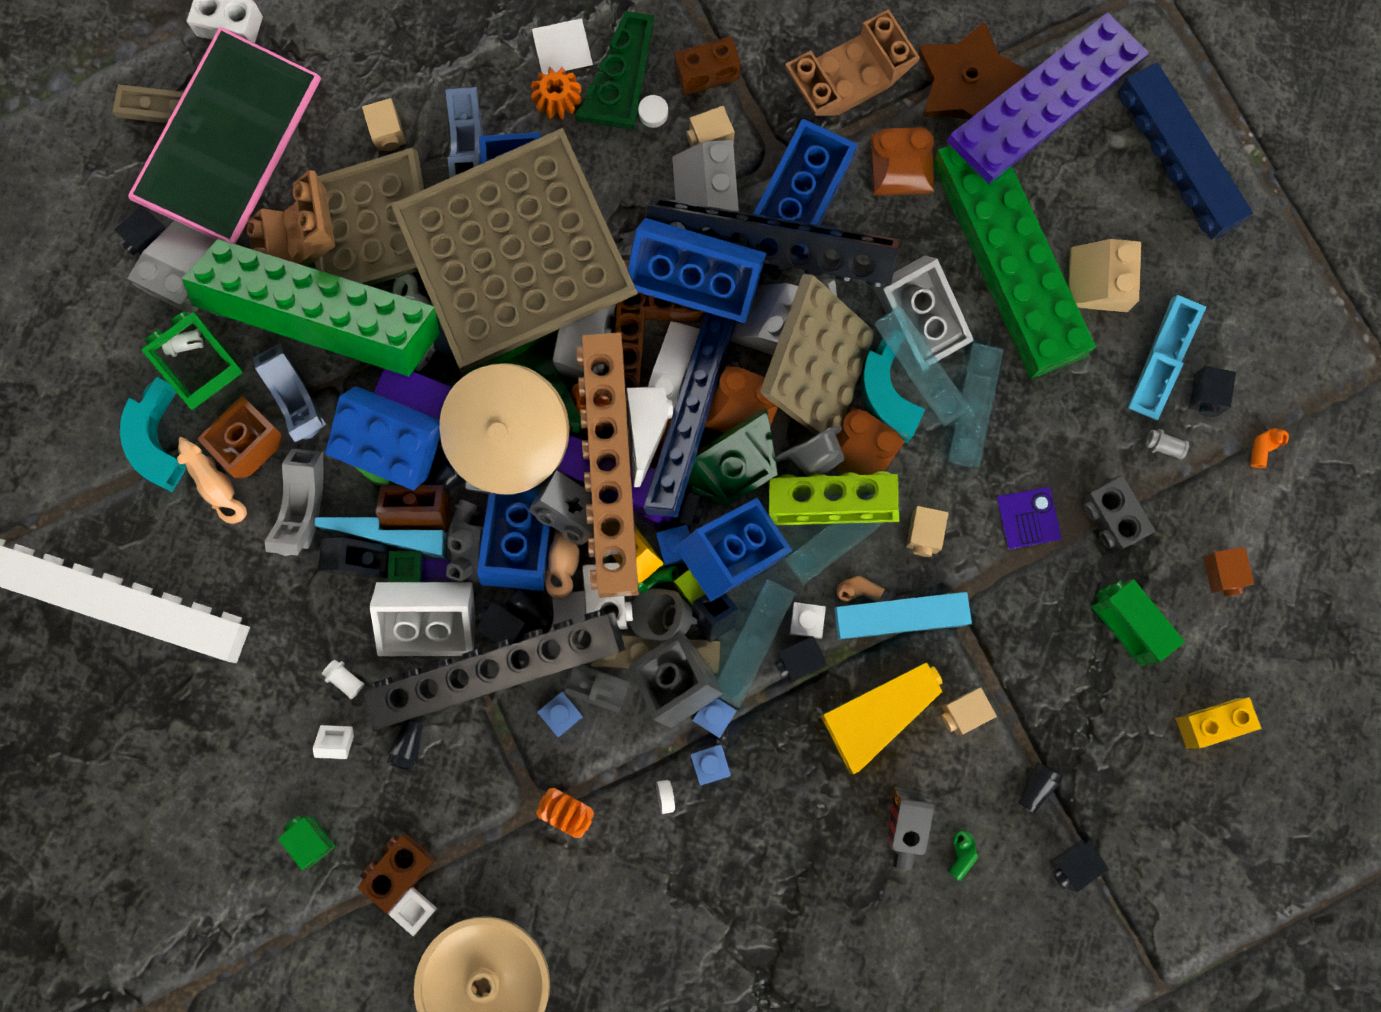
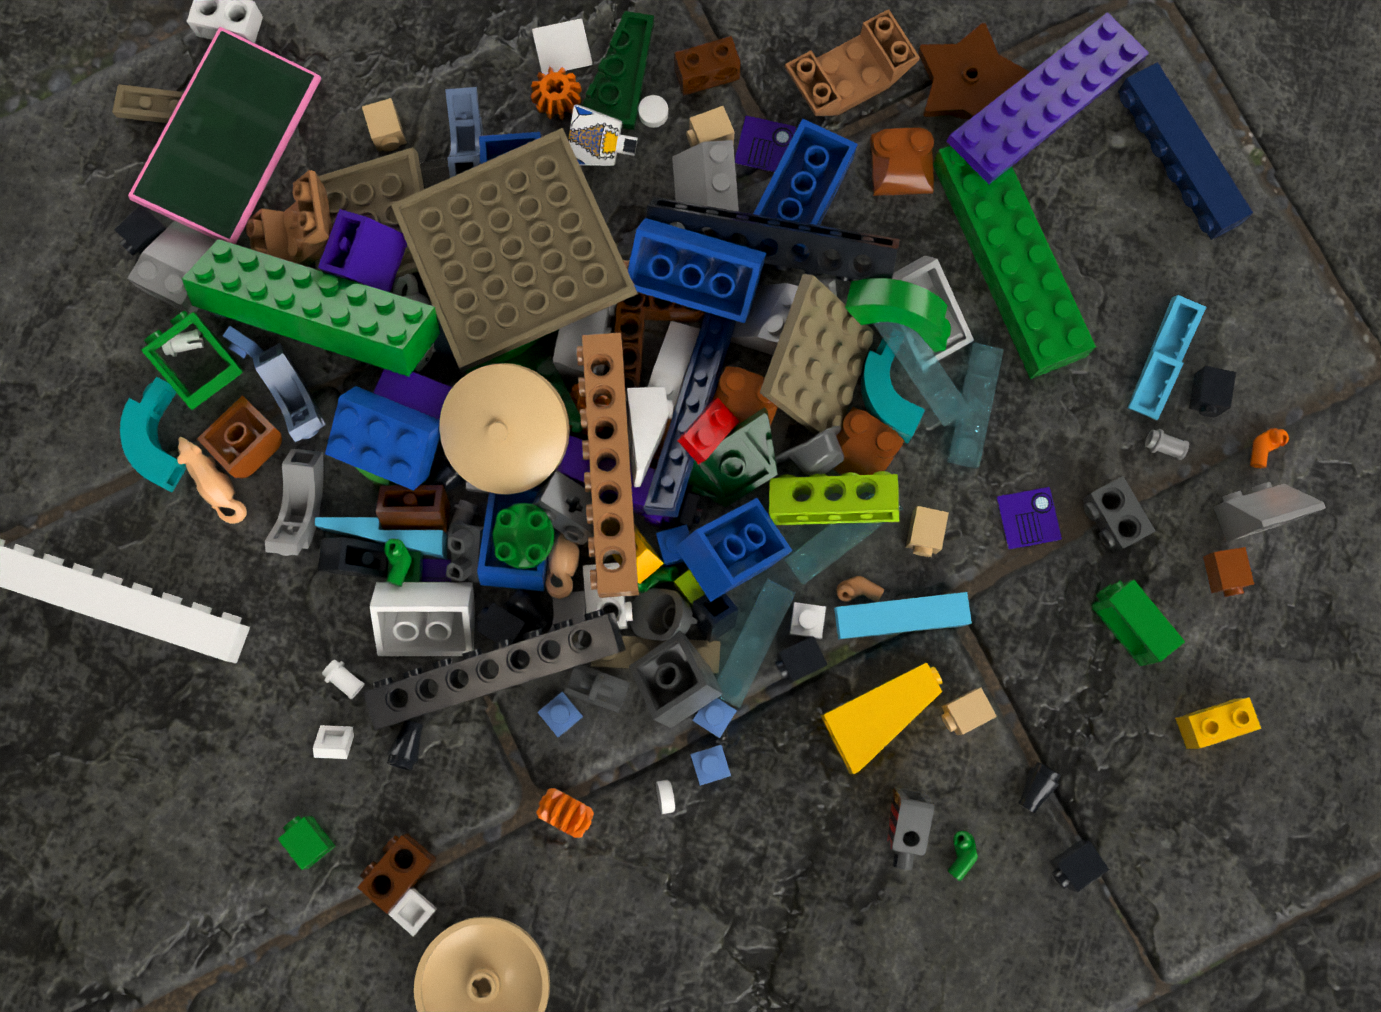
(241, 344): none -> medium blue plate
(363, 251): none -> dark purple slope
(399, 559): none -> green arm
(523, 535): none -> green dish
(598, 137): none -> torso
(708, 431): none -> red plate
(763, 143): none -> dark purple sticker
(900, 303): none -> green arch
(1105, 274): tan slope -> none
(1263, 509): none -> light grey slope

